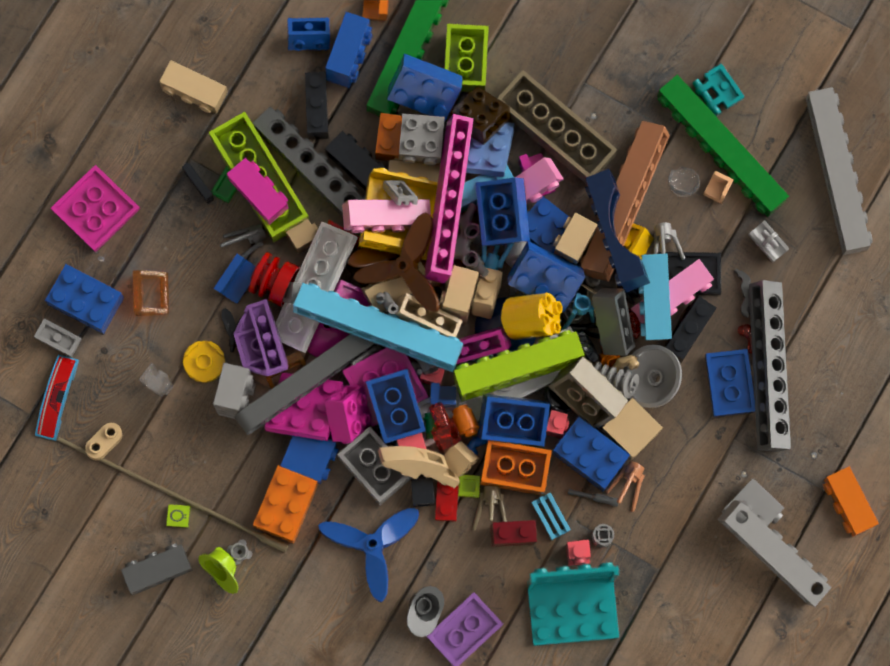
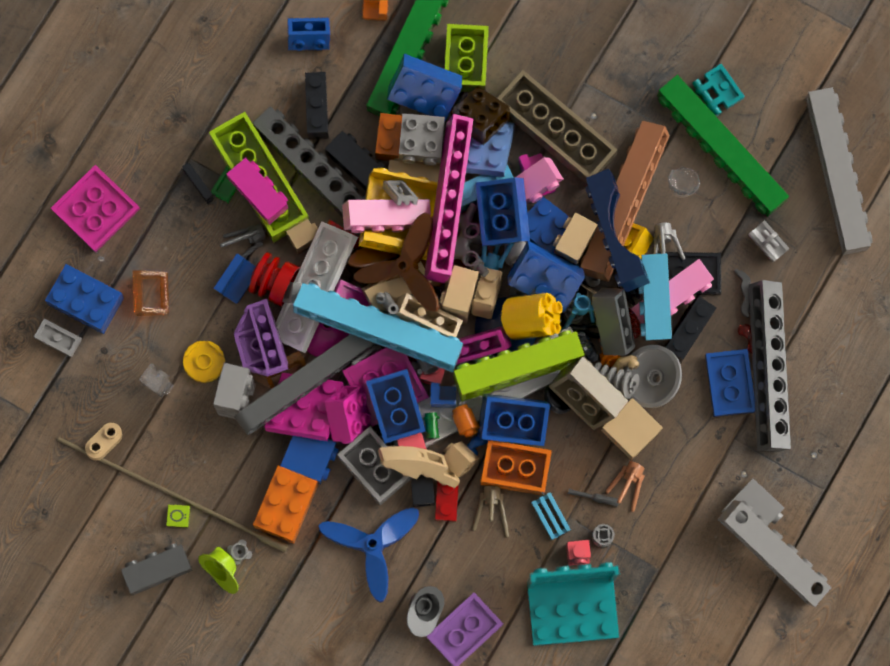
(55, 397): slope -> none
(193, 87): tan brick -> none
(230, 327): black piece -> none
(348, 50): blue brick -> none
(445, 432): clear red piece -> none
(469, 486): lime tile -> none
(513, 533): dark red brick -> none
(557, 424): coral brick -> none
(590, 454): blue brick -> none
(718, 187): light nougat panel -> none
(850, 502): orange brick -> none

